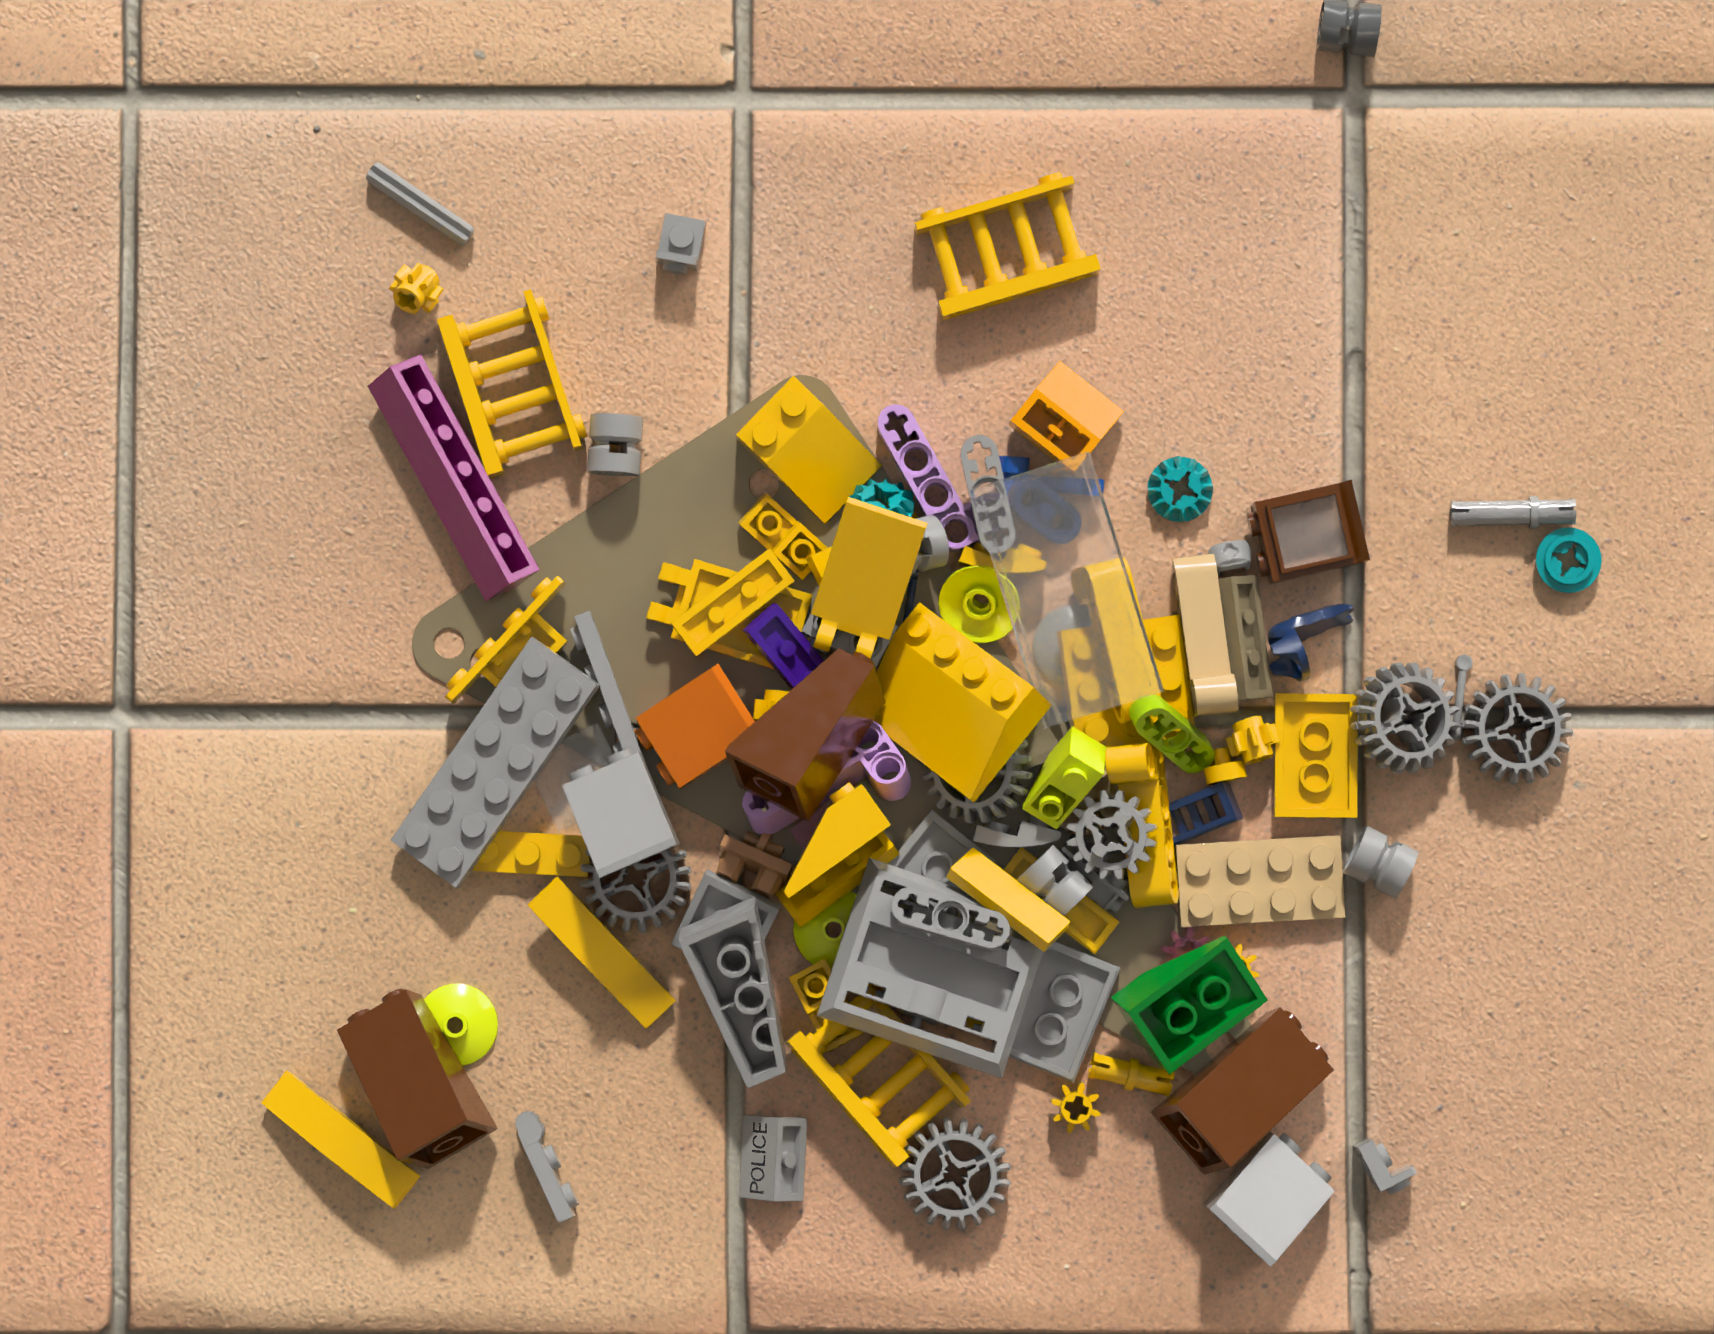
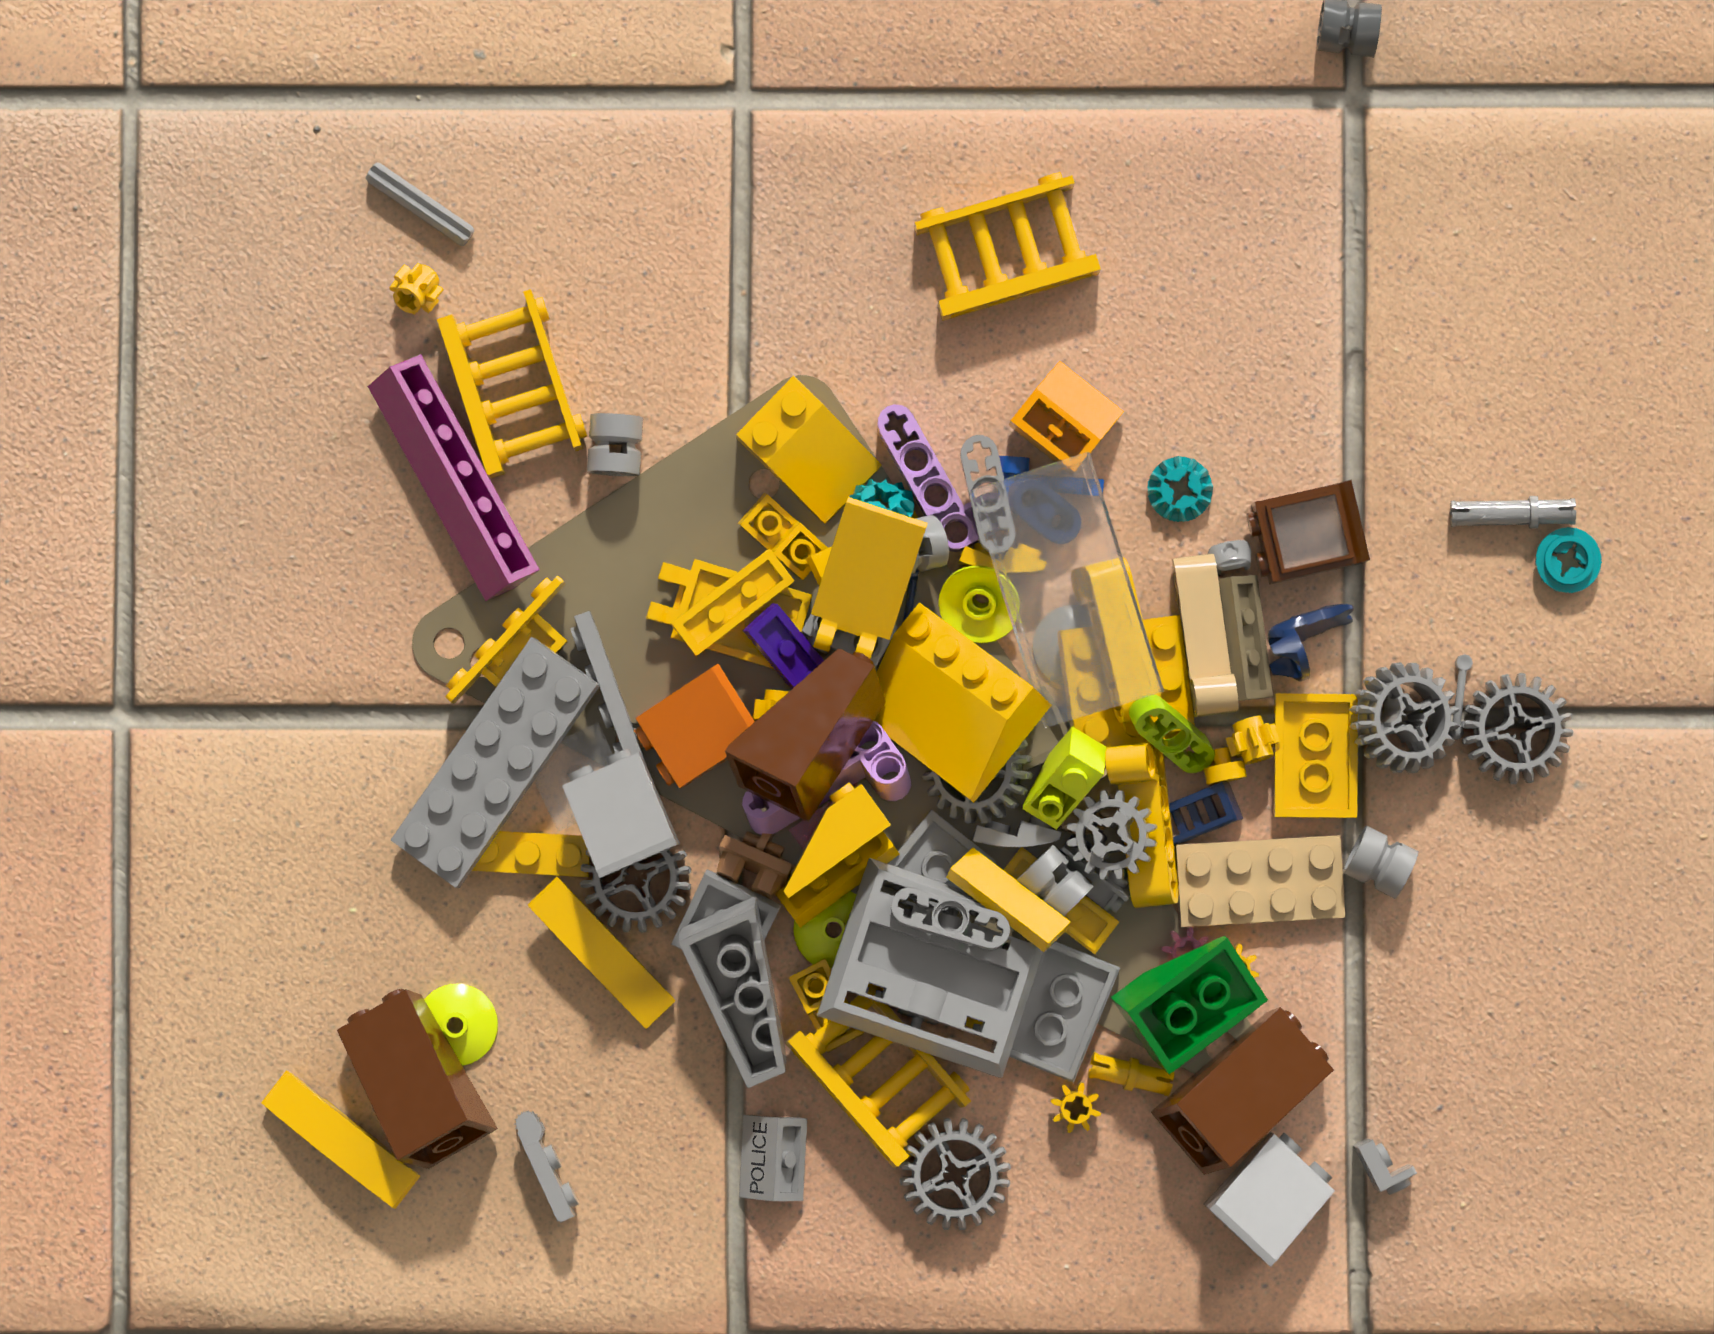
(680, 244): light grey bracket -> none

